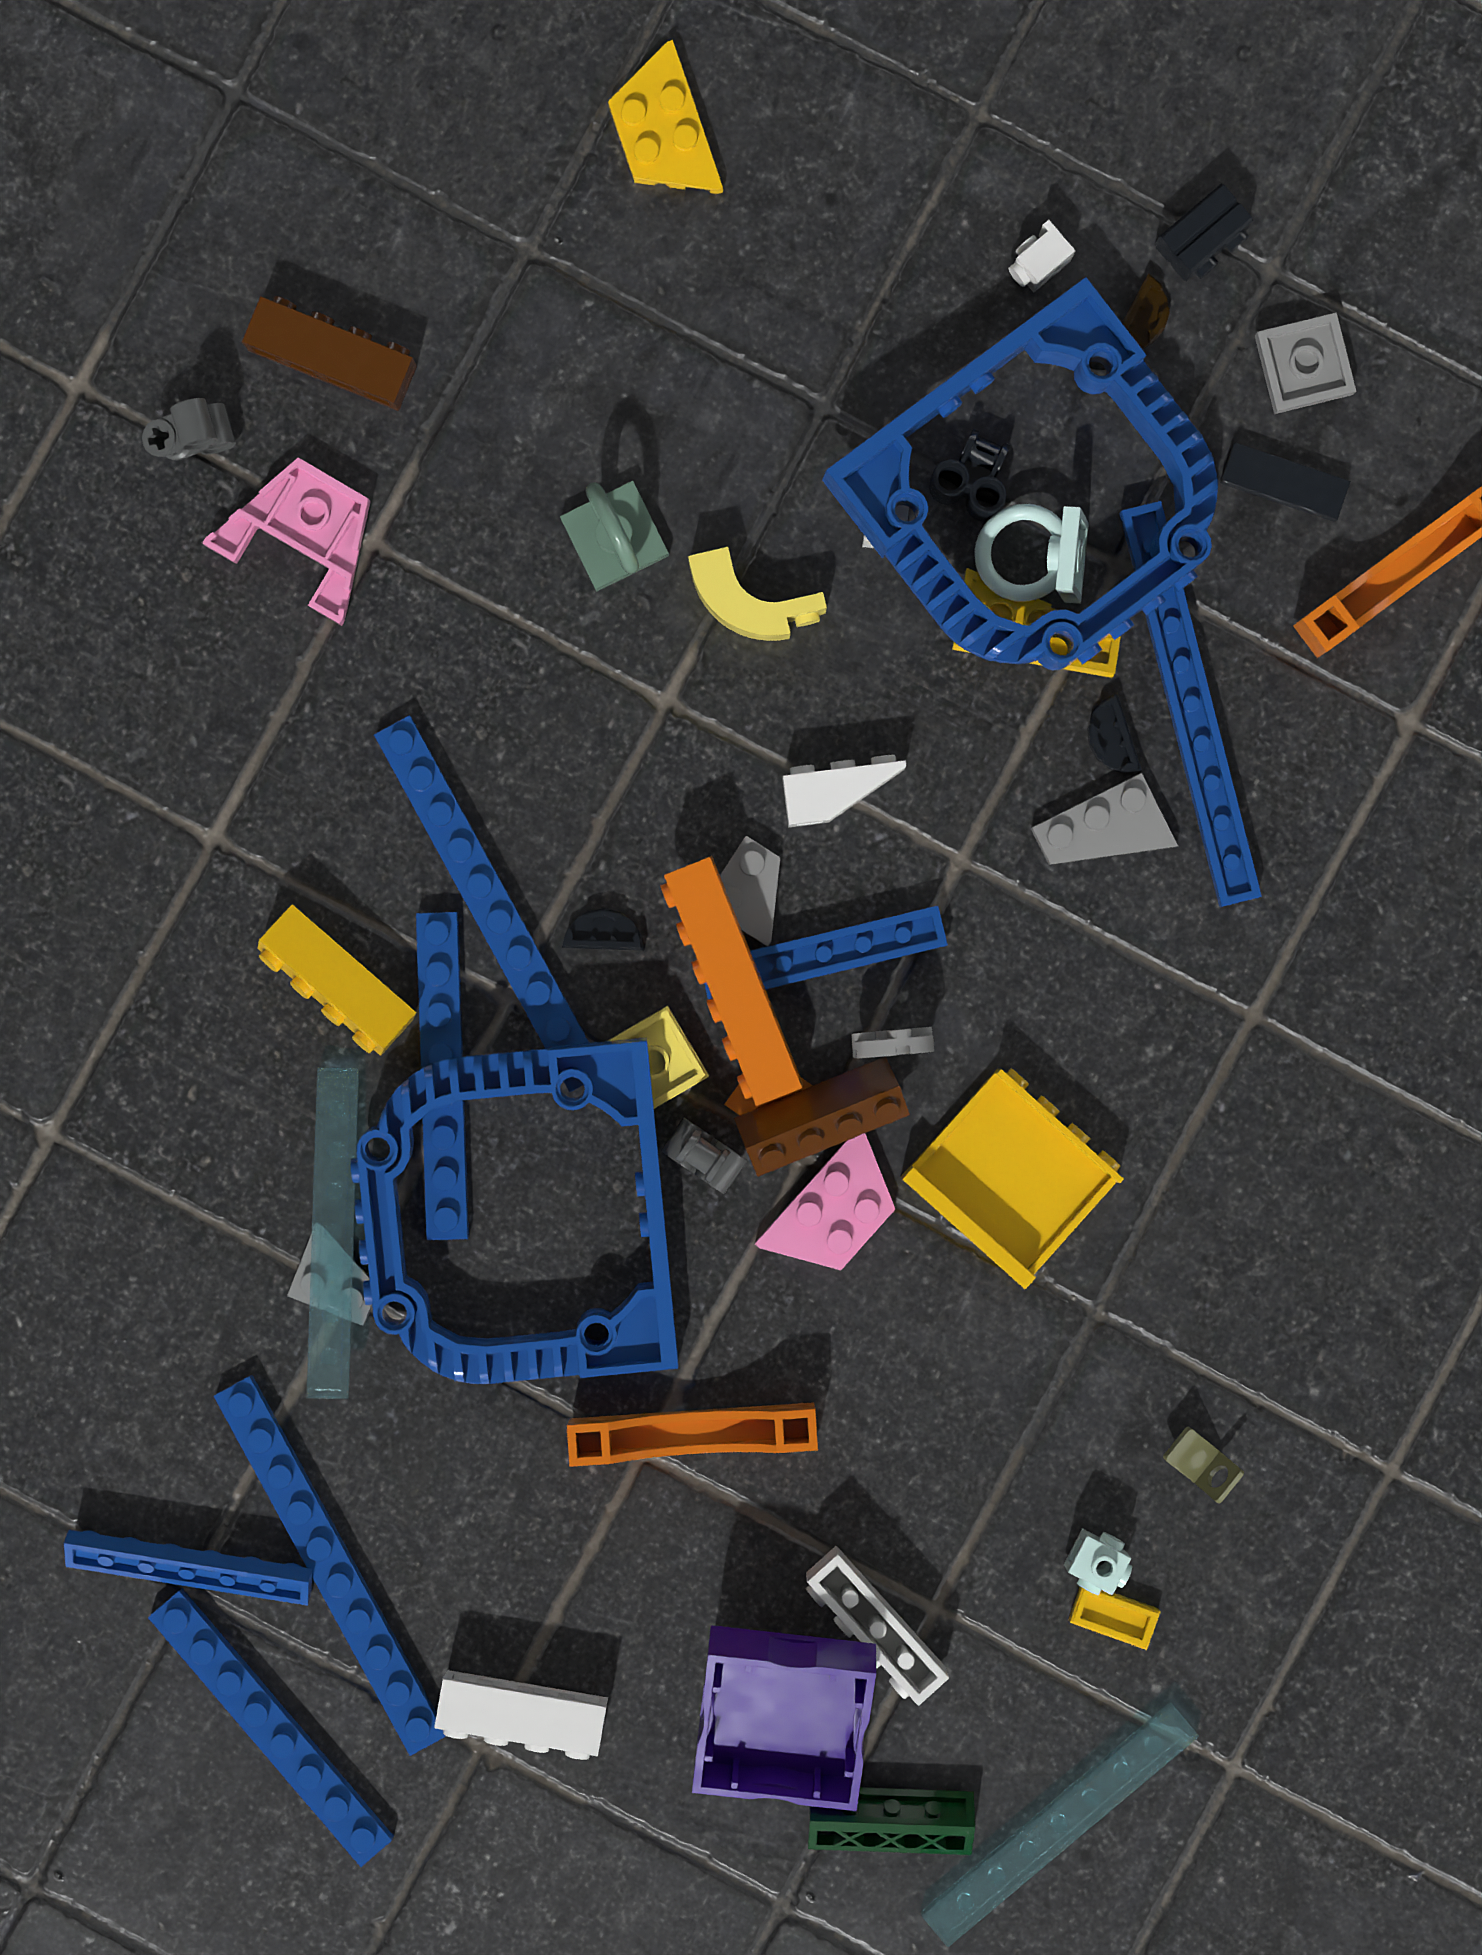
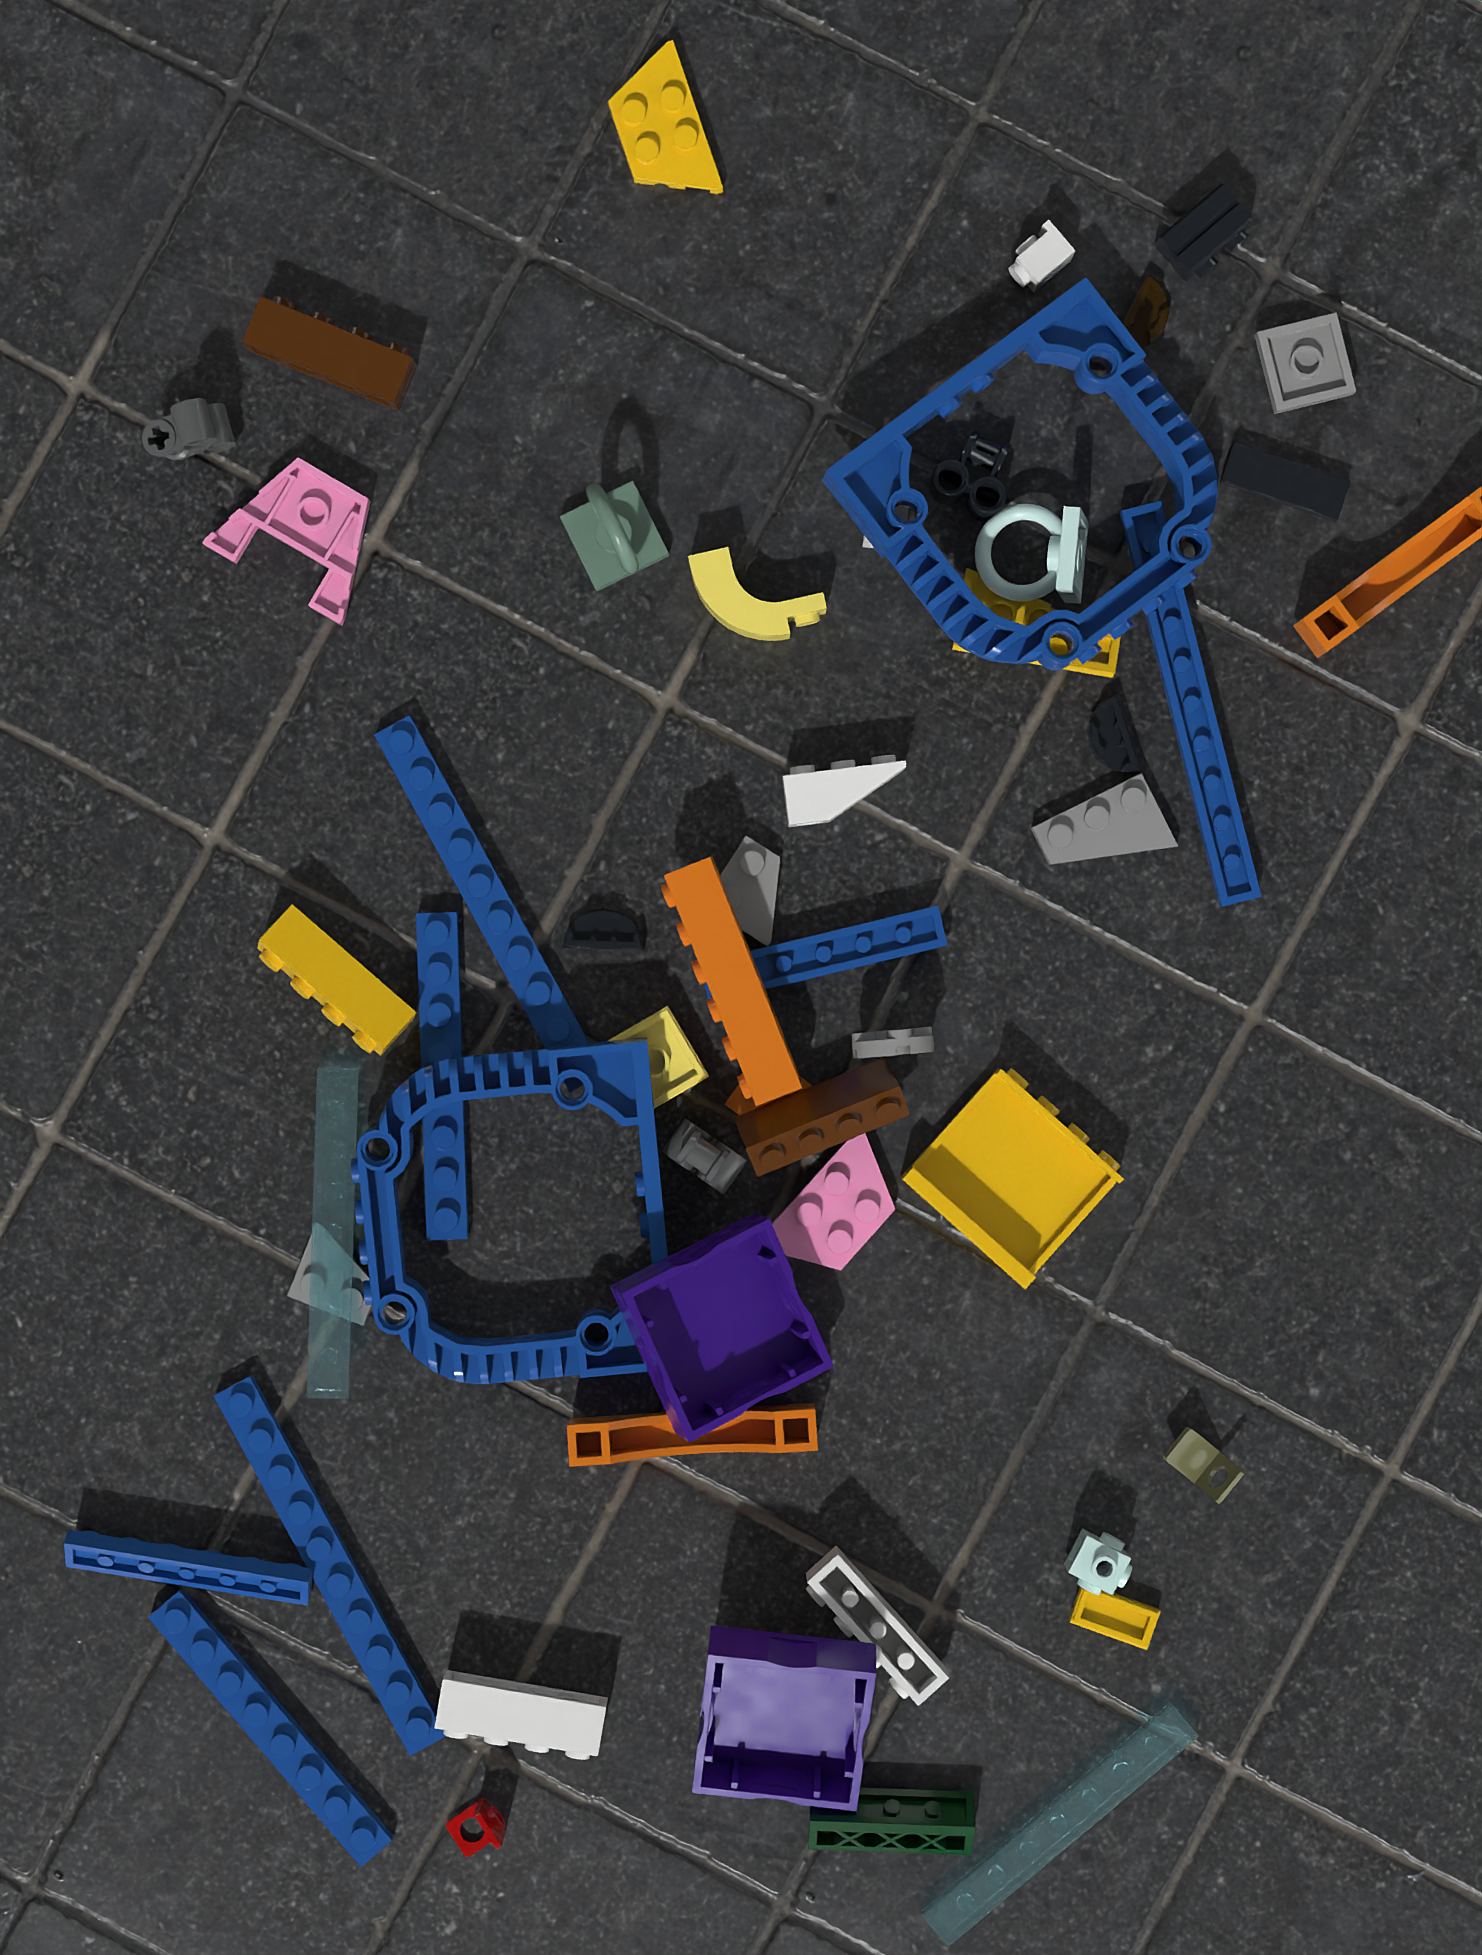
(490, 1821): none -> red bracket
(721, 1326): none -> dark purple tile

